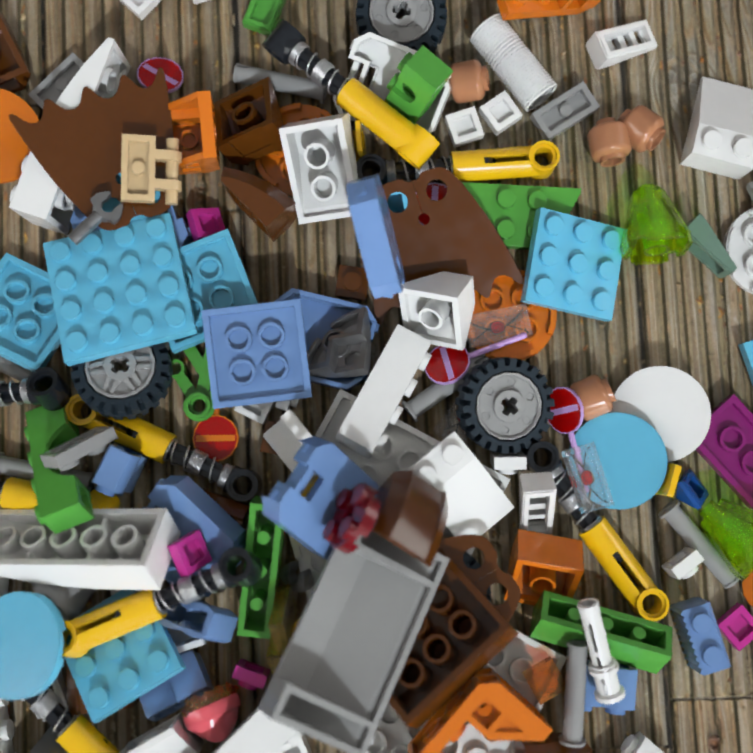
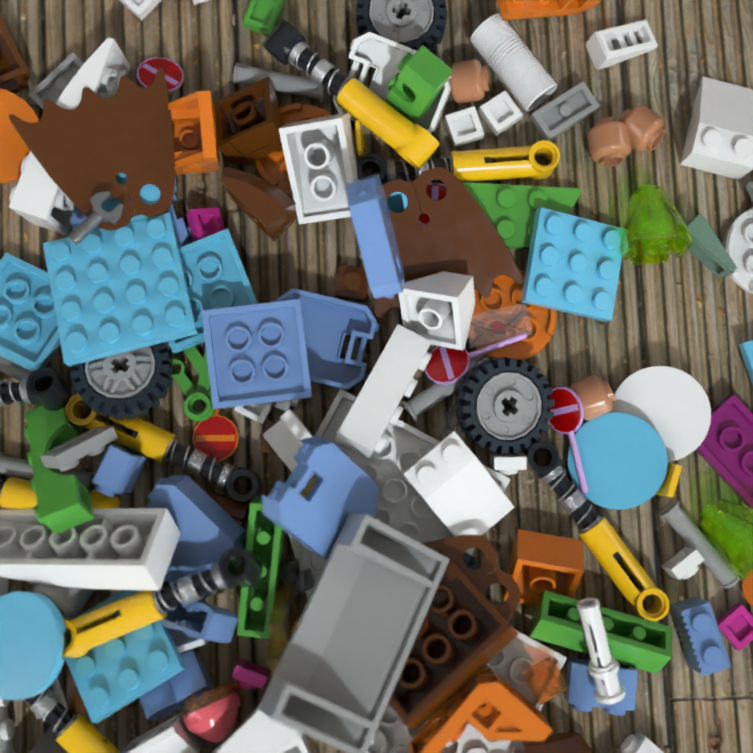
(138, 169): tan plate -> none
(189, 553): dark pink plate -> none
(344, 349): flat silver brick -> none
(354, 517): dark red plate -> none
(412, 515): reddish brown slope -> none
(537, 501): white slope -> none
(574, 694): light grey pin -> none
(587, 478): clear tile -> none
(691, 490): blue slope -> none

